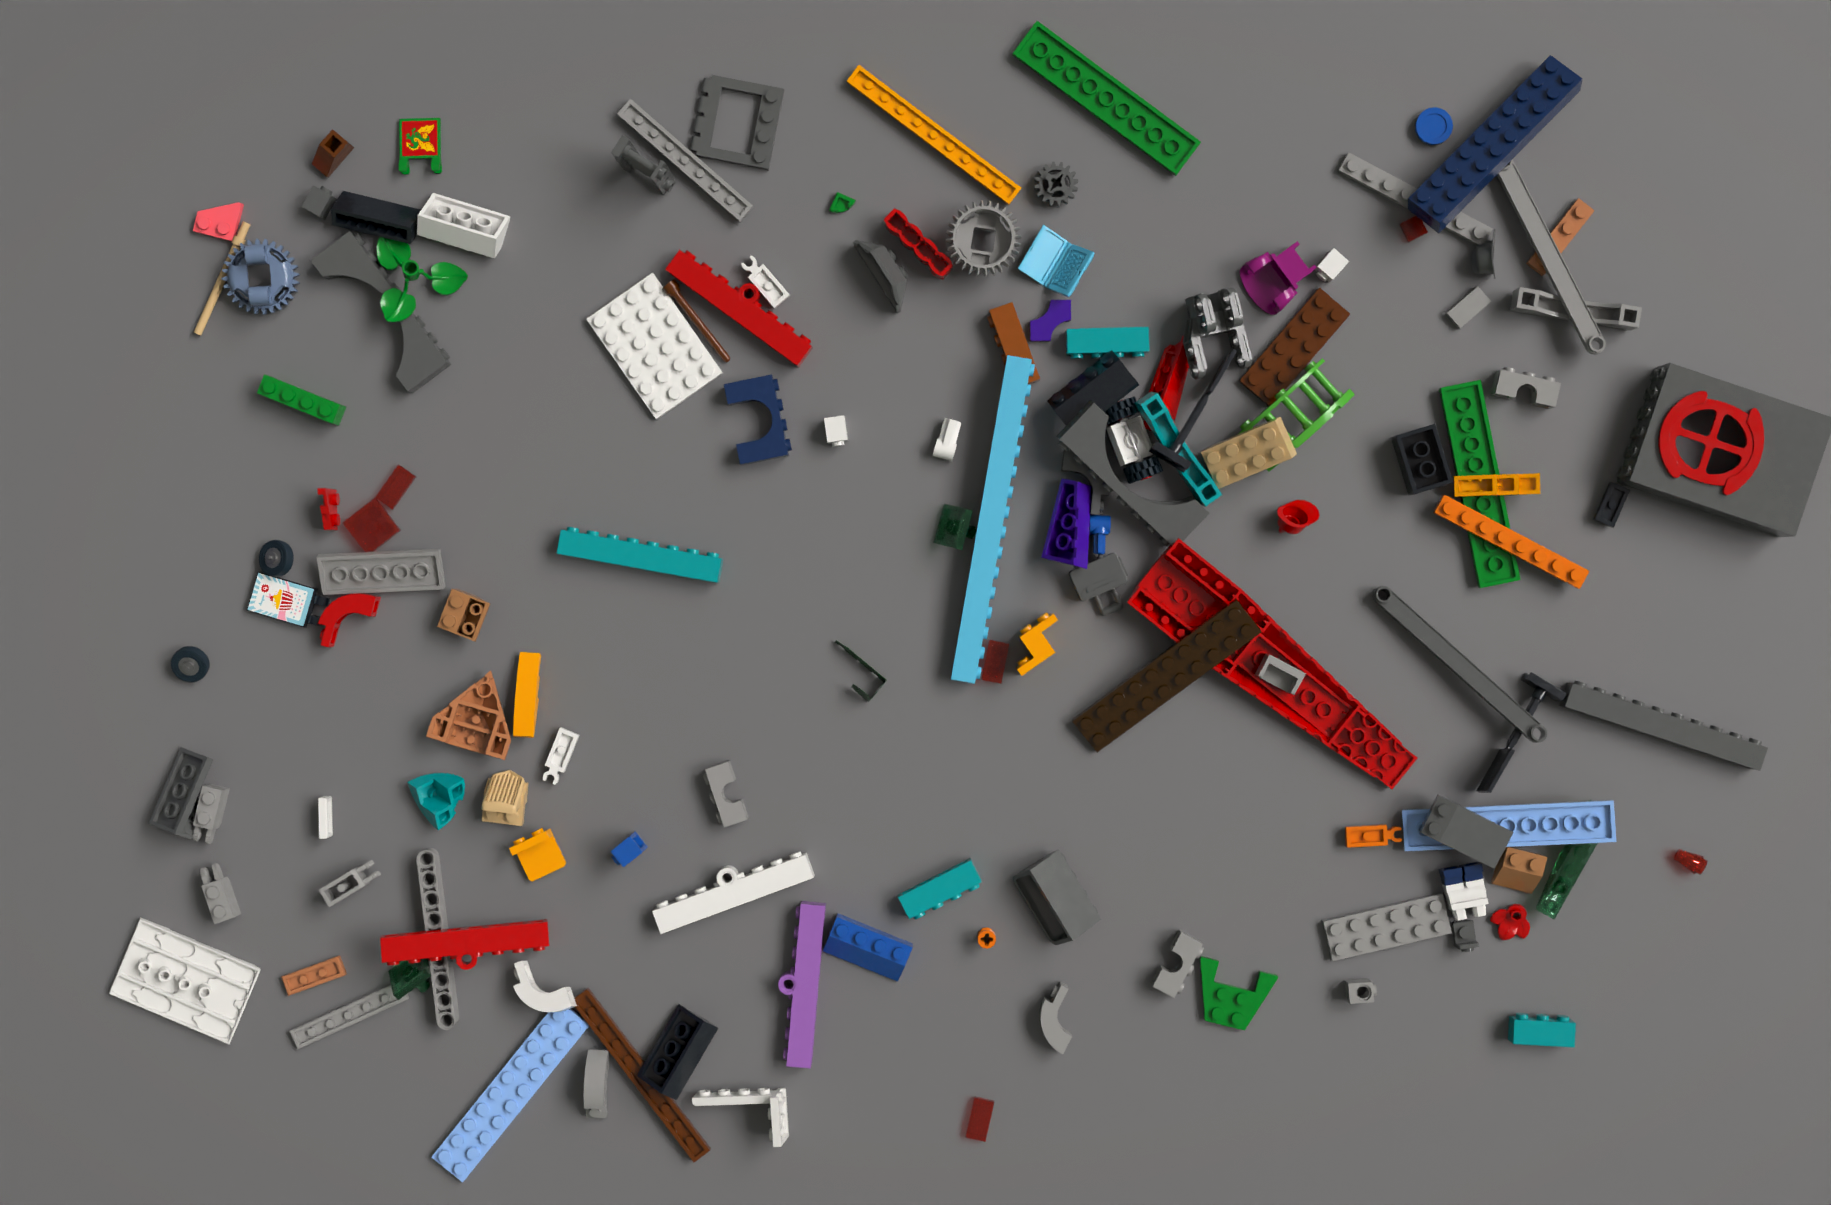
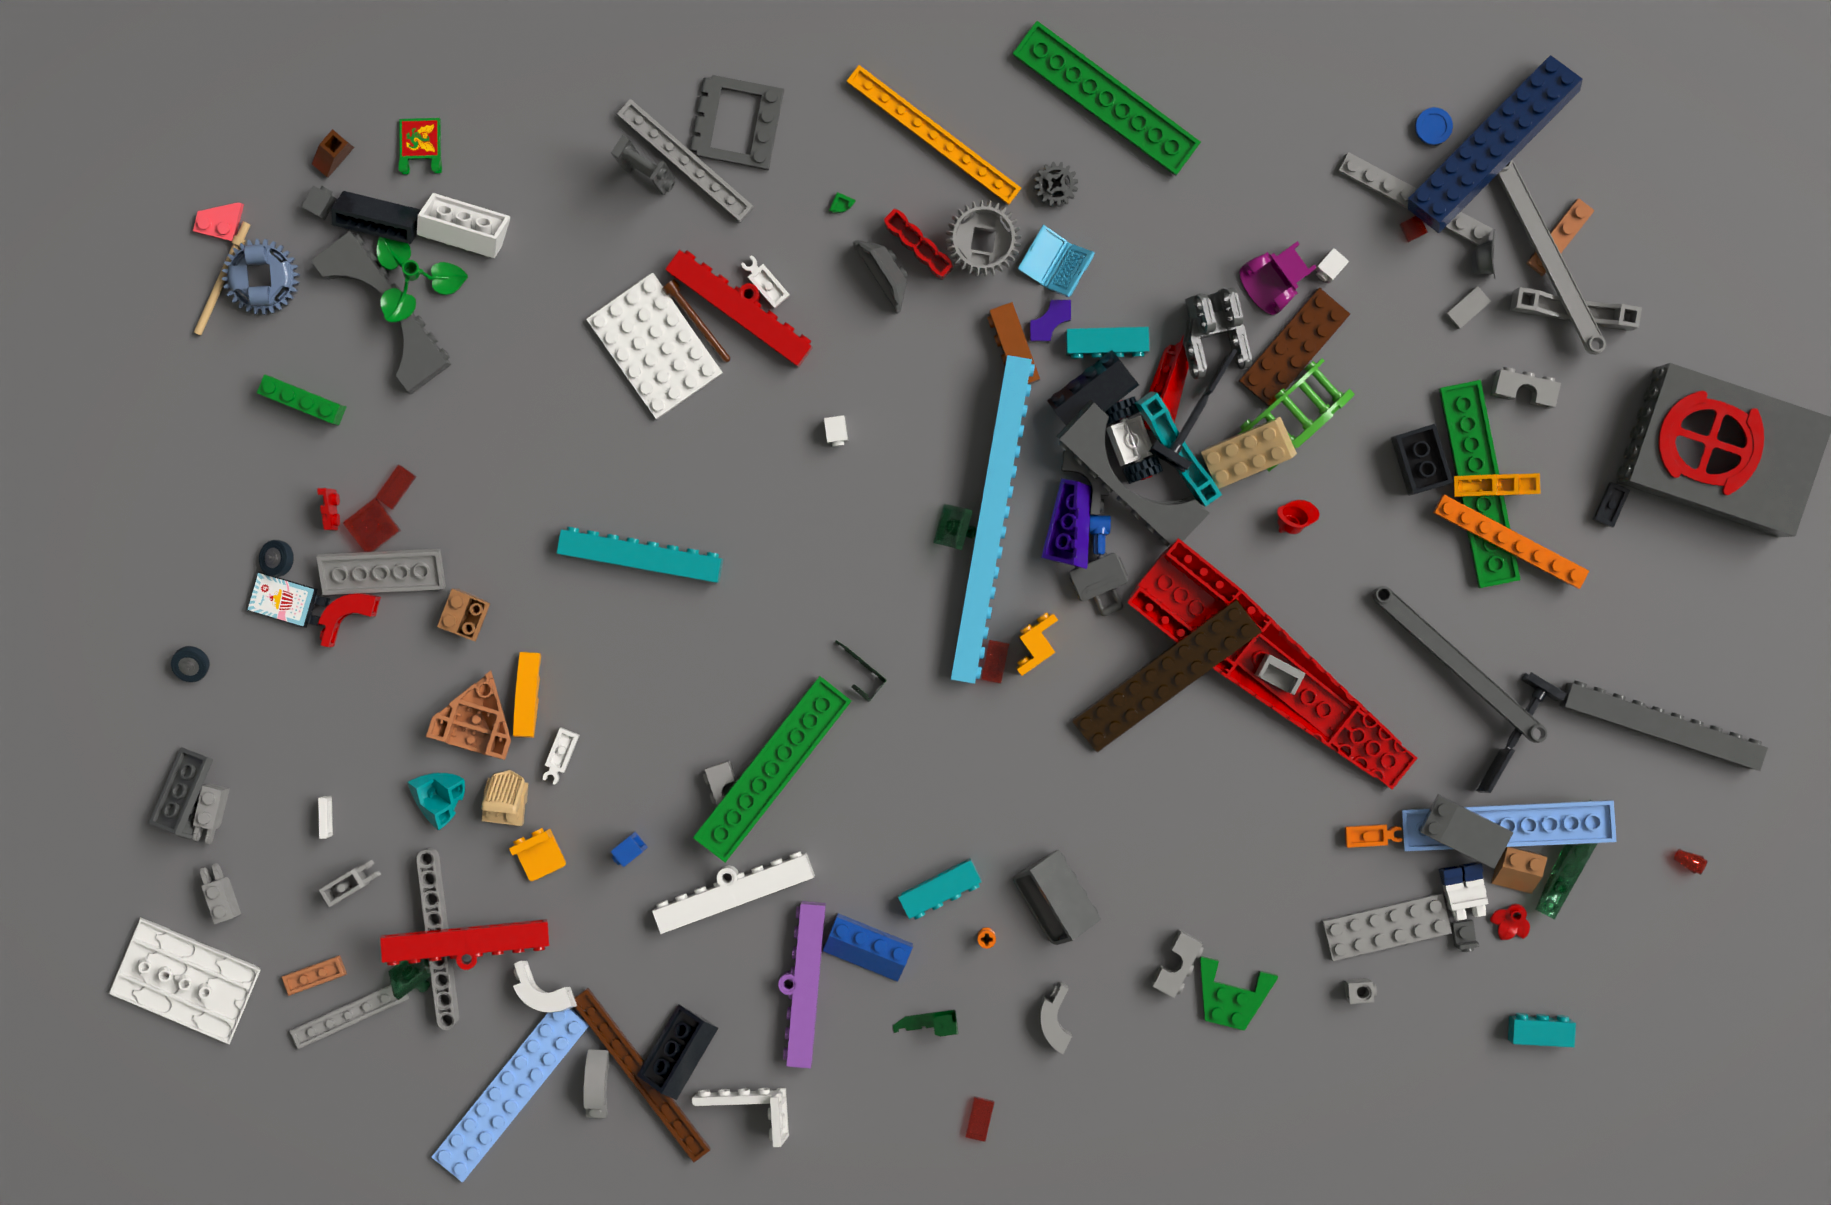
(772, 769): none -> green plate
(774, 443): dark blue arch -> none
(943, 1022): none -> dark green piece
(946, 444): white piece -> none

